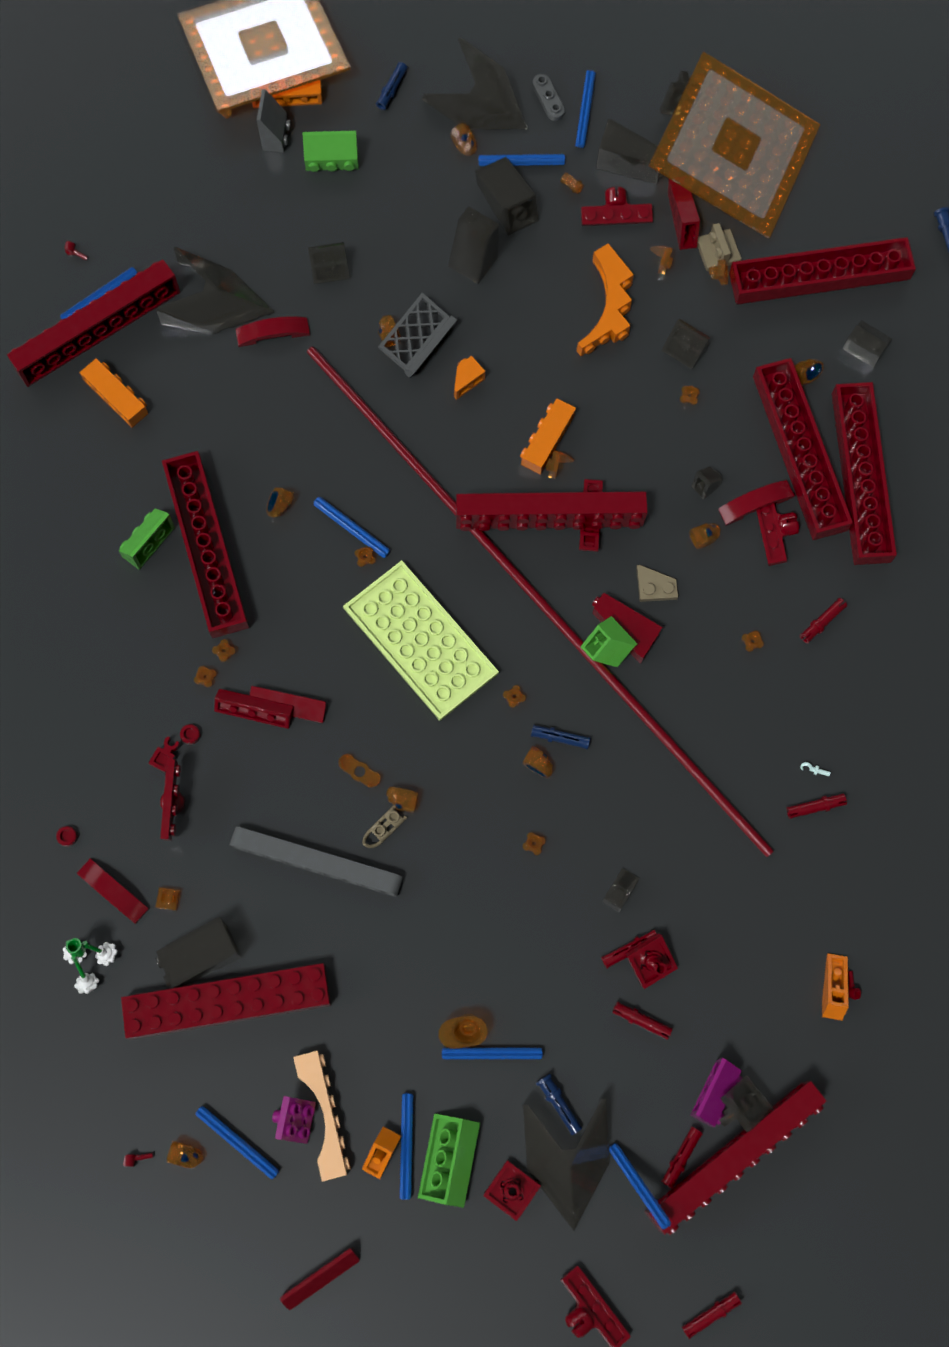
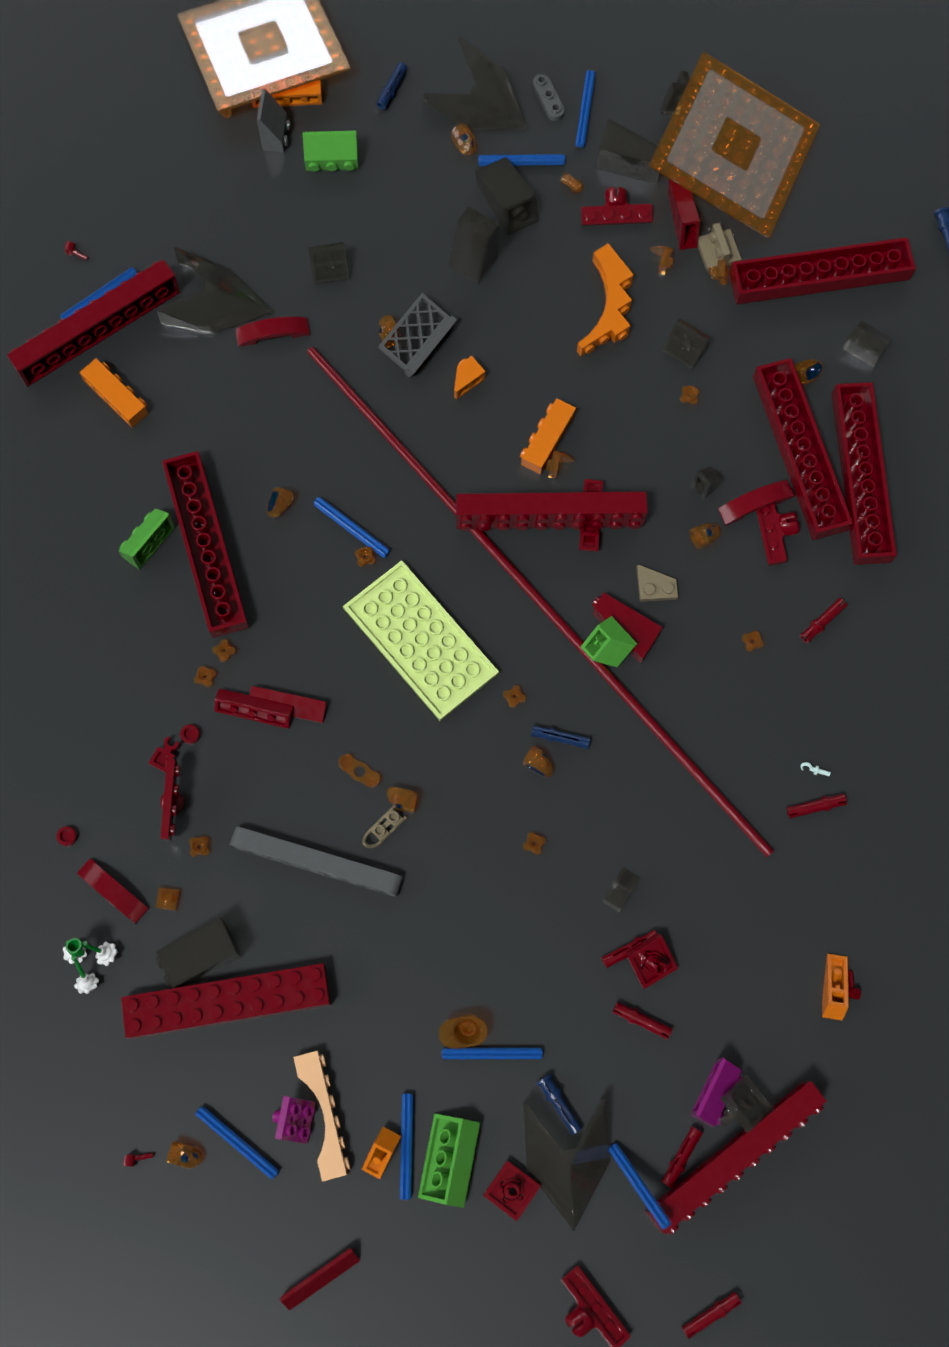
(194, 842): none -> clear orange plate

